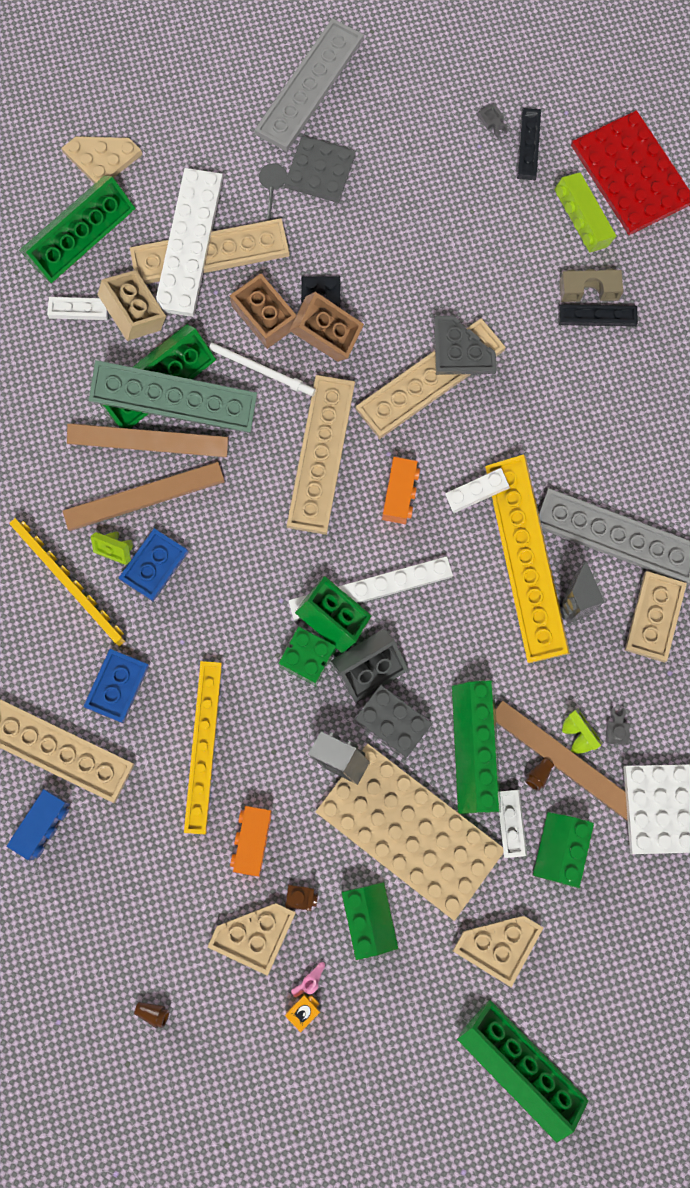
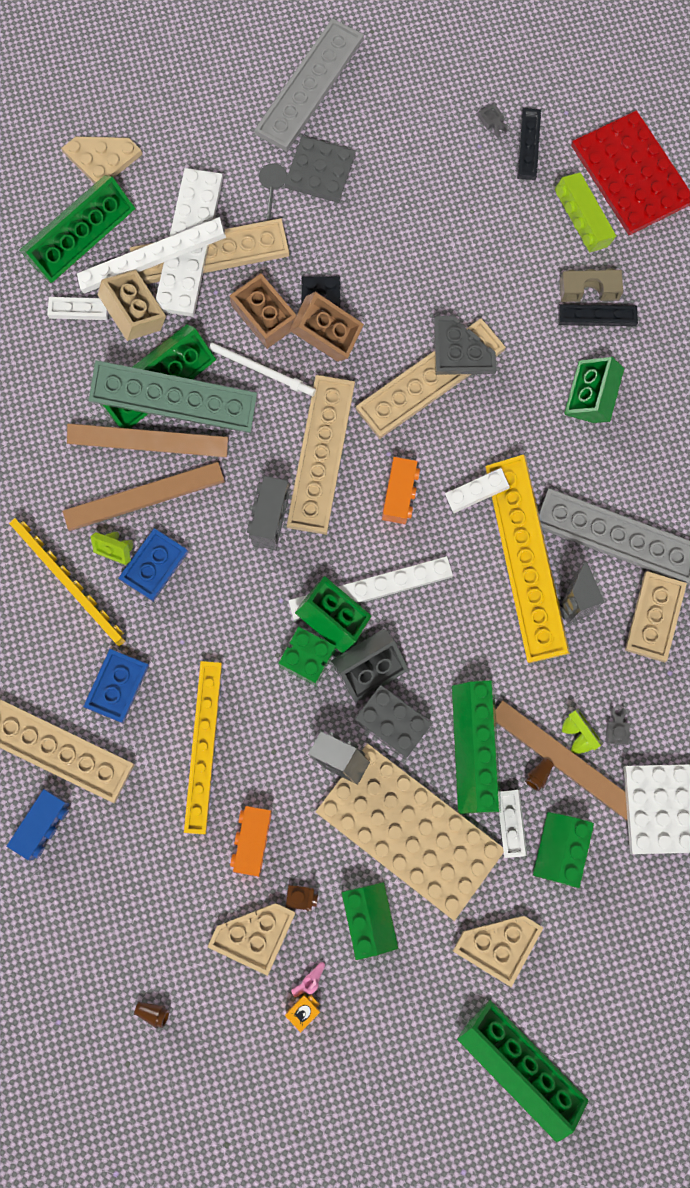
(153, 254): none -> white plate
(269, 512): none -> dark grey brick
(595, 390): none -> green slope

